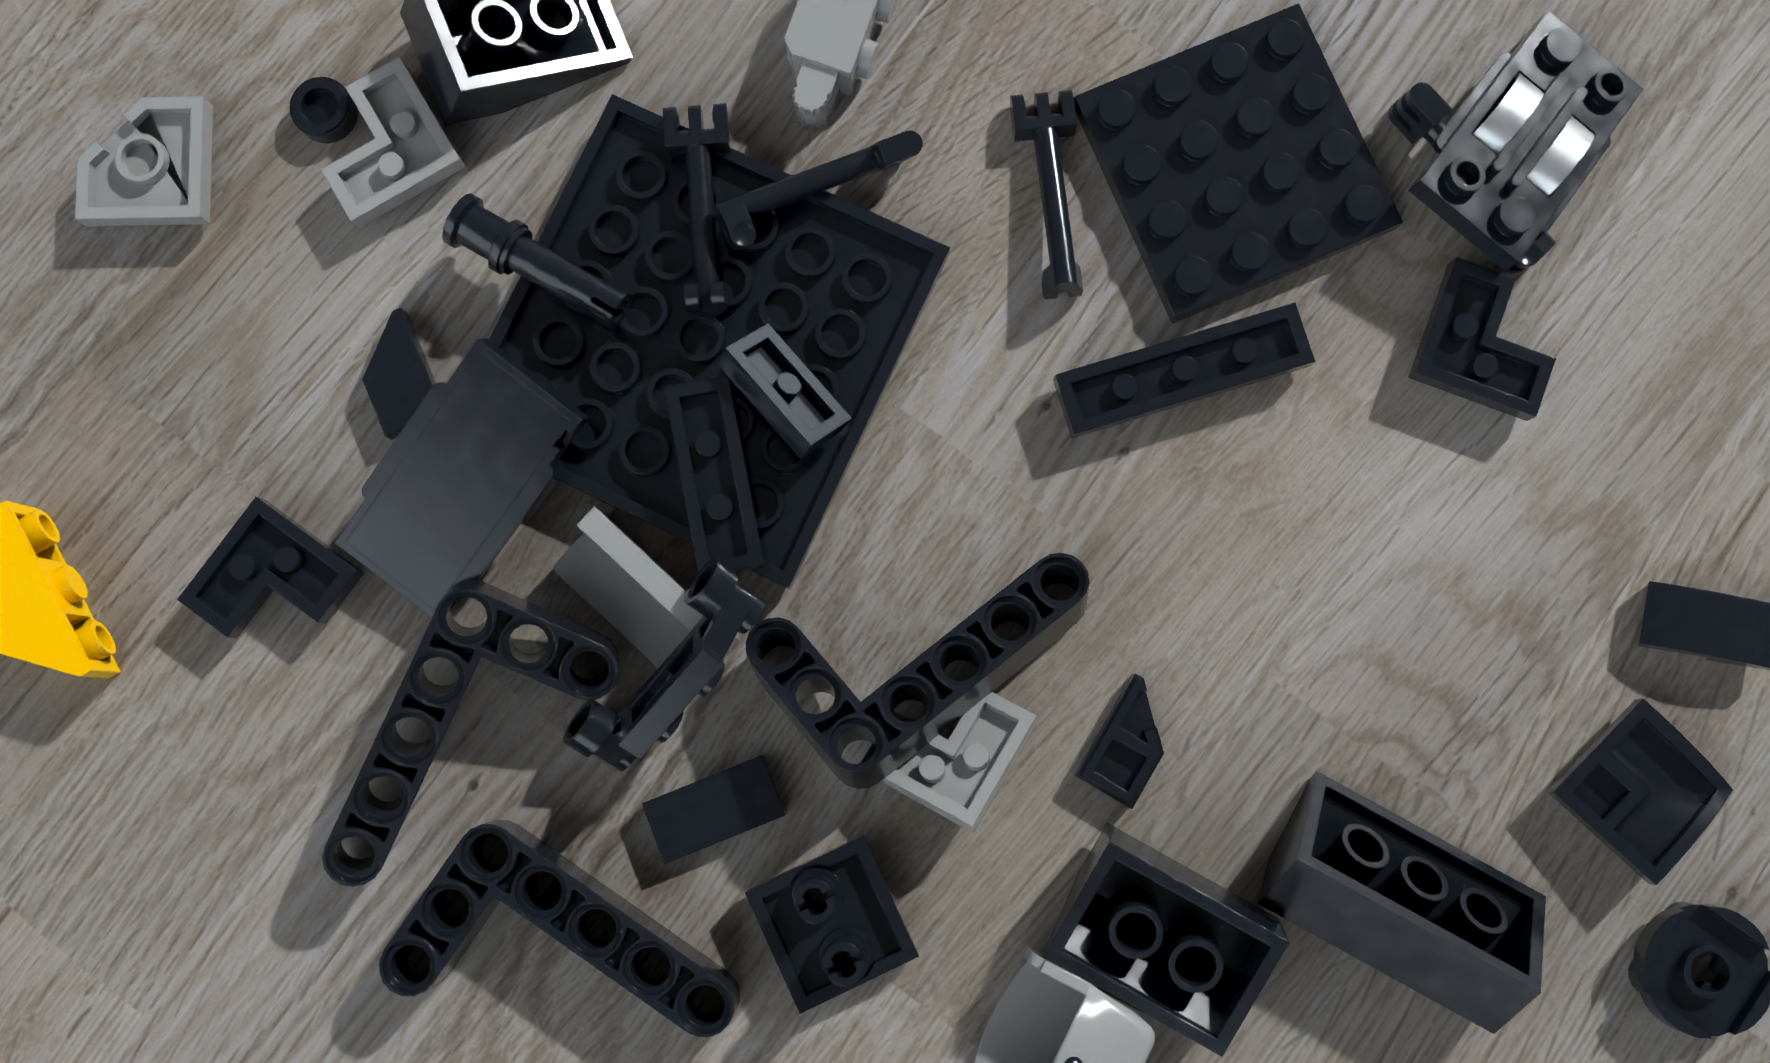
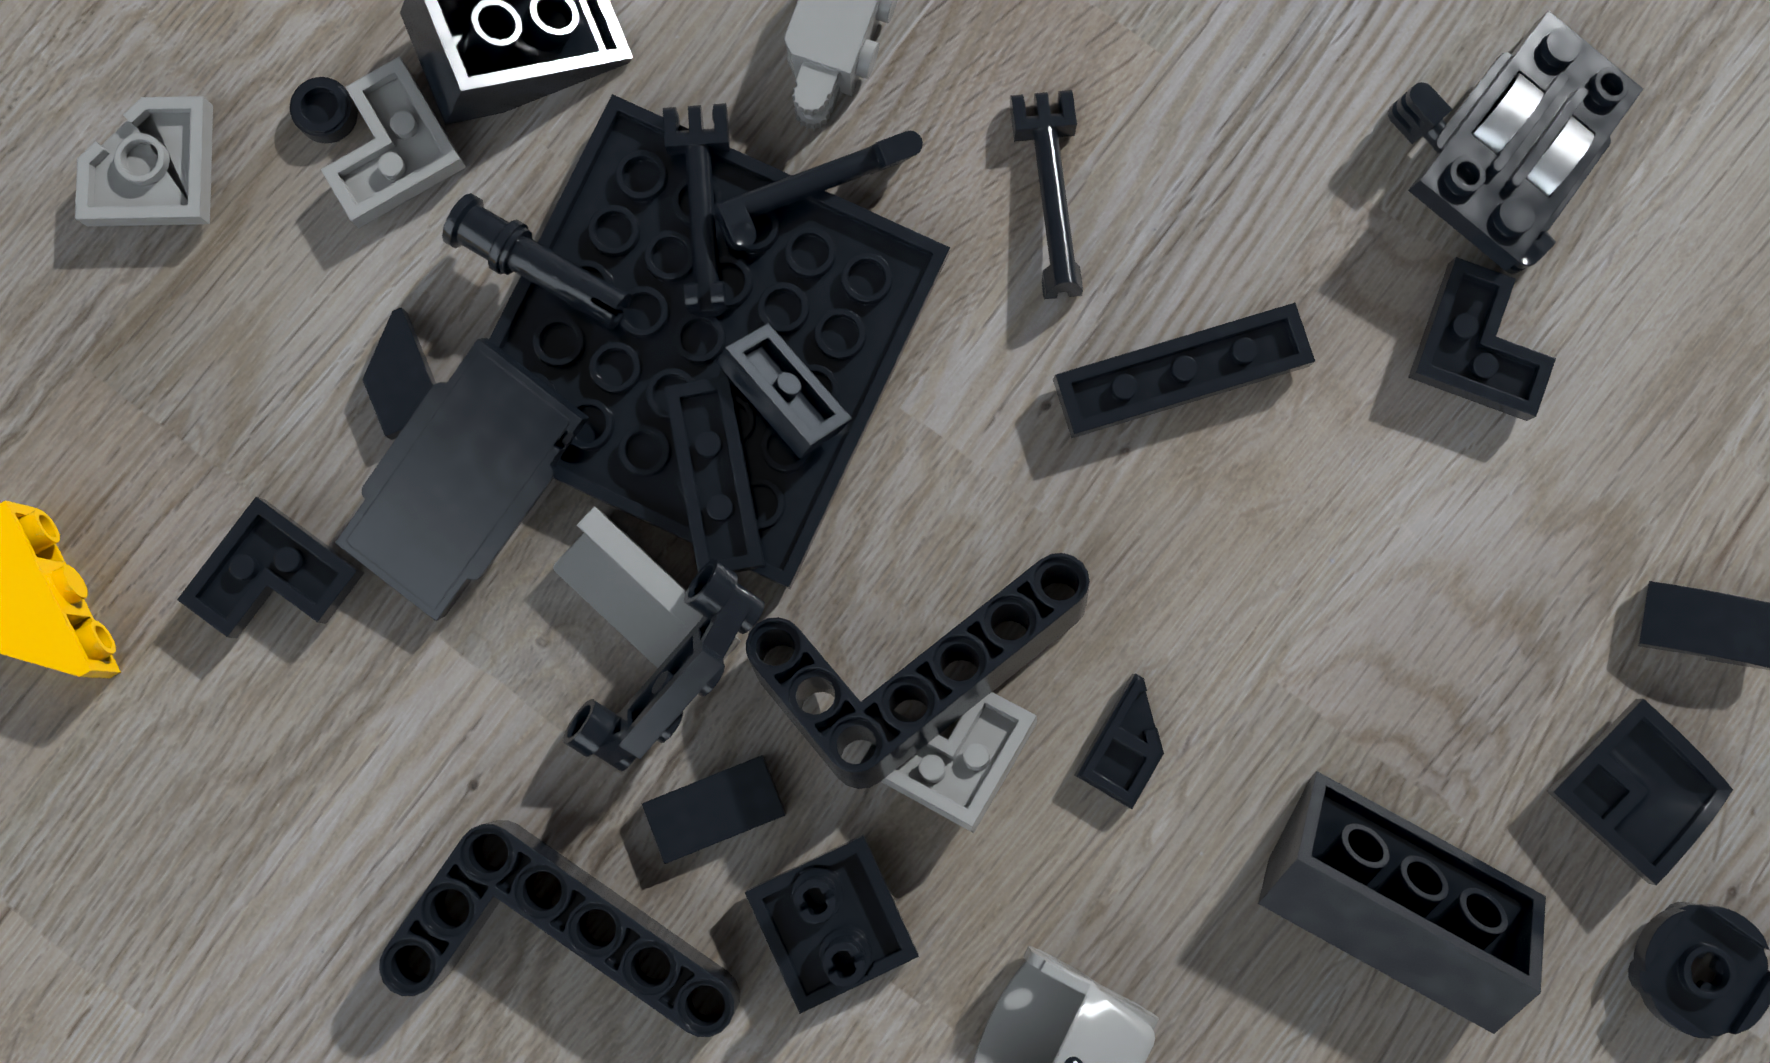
(436, 704): black beam -> none
(1166, 939): black slope -> none
(1236, 163): black plate -> none

